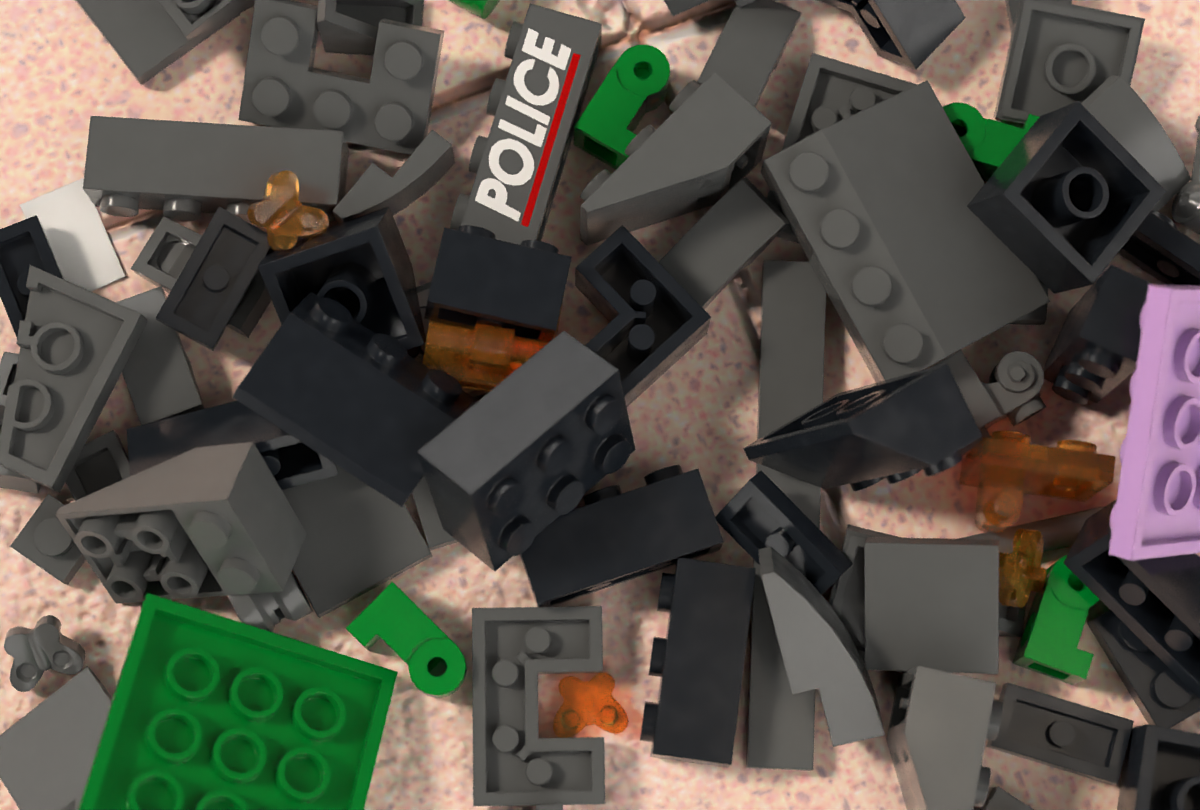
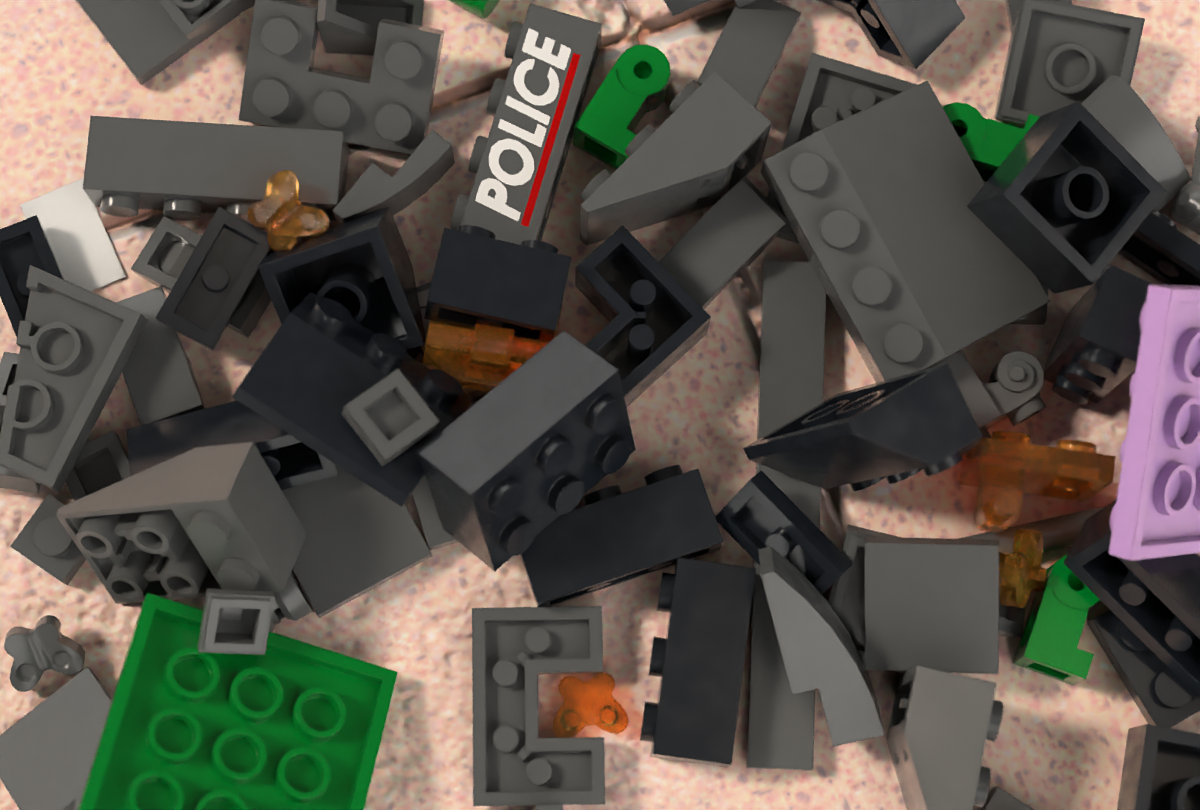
(235, 621): none -> dark grey slope
(390, 417): none -> dark grey plate
(431, 656): green leg -> none
(1062, 734): black plate -> none

